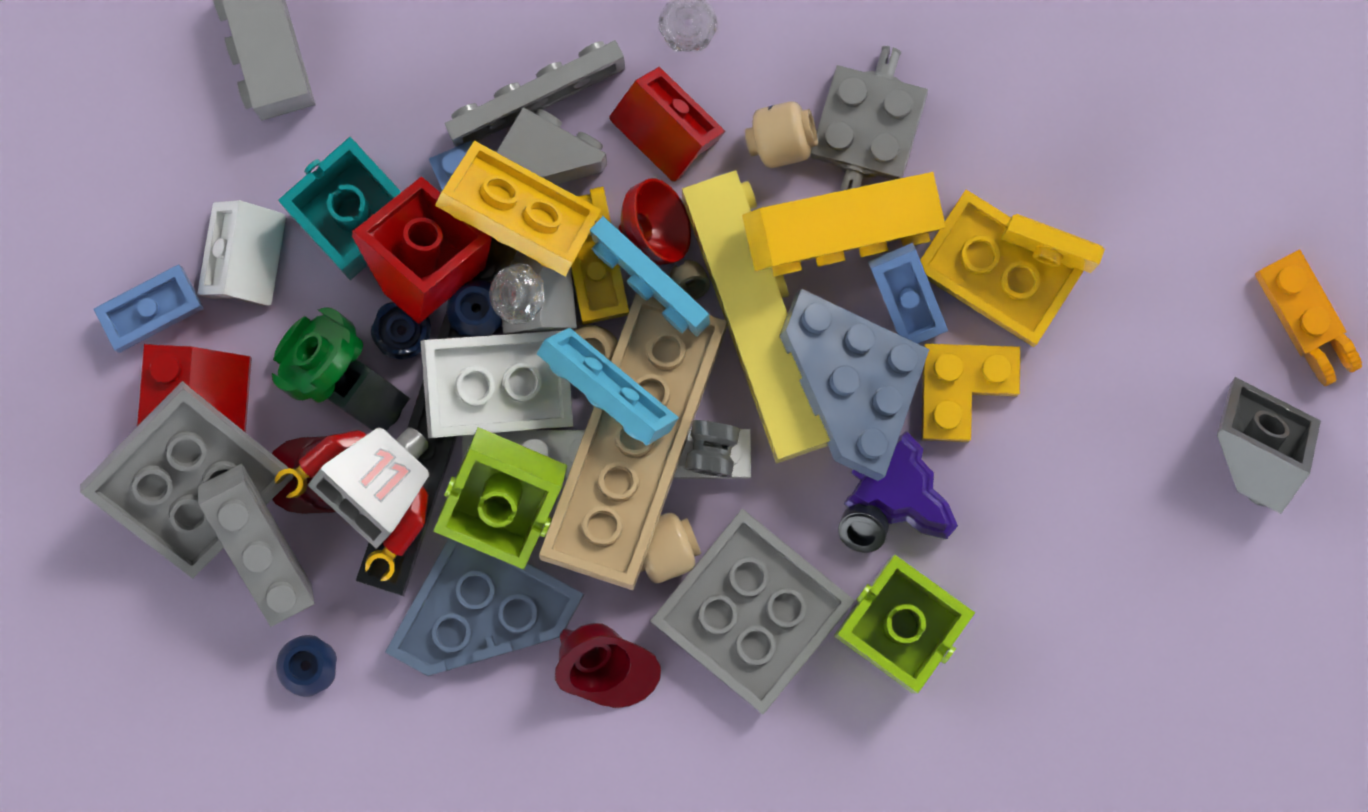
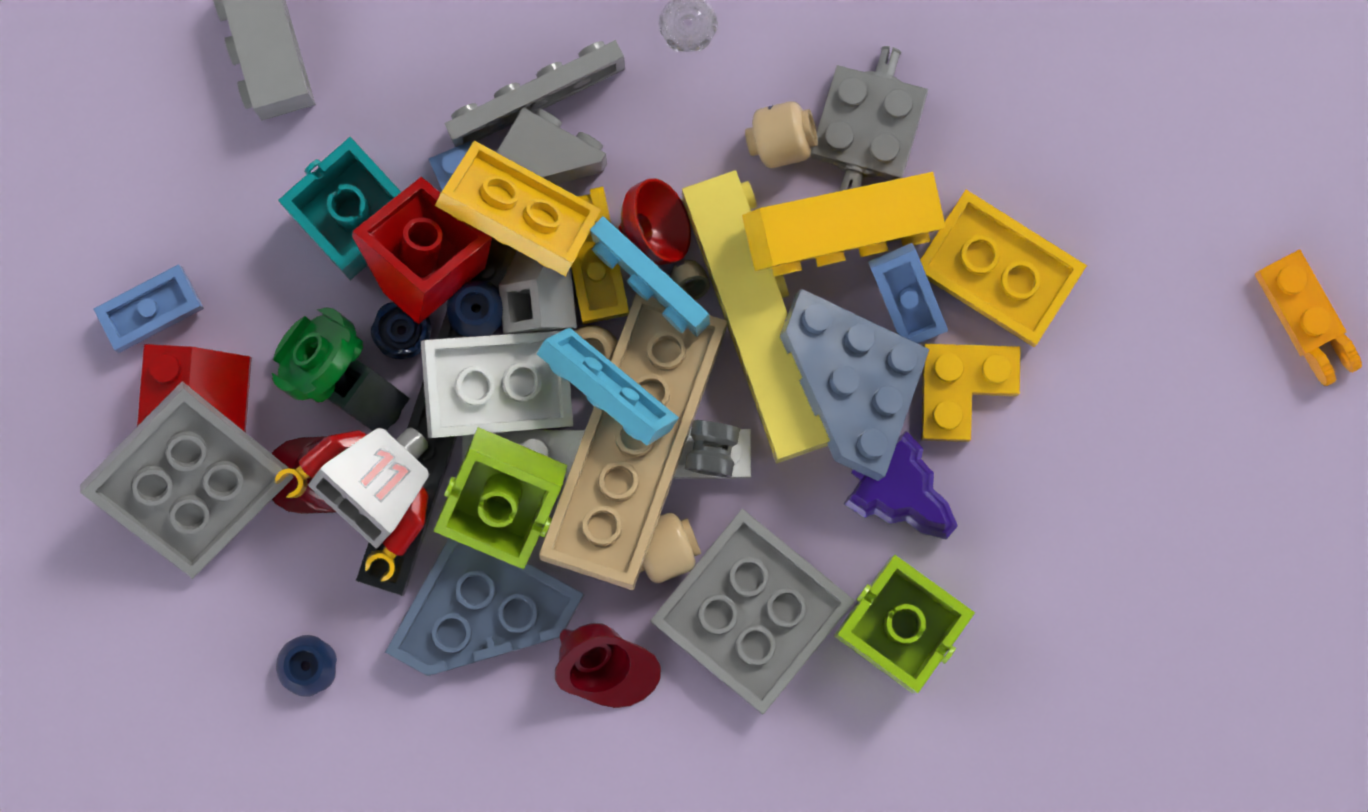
(241, 252): white panel -> none
(255, 545): light grey brick -> none
(517, 293): clear plate -> none
(665, 123): red panel -> none
(863, 528): black tile -> none
(1052, 245): yellow plate -> none
(1266, 445): dark grey slope -> none

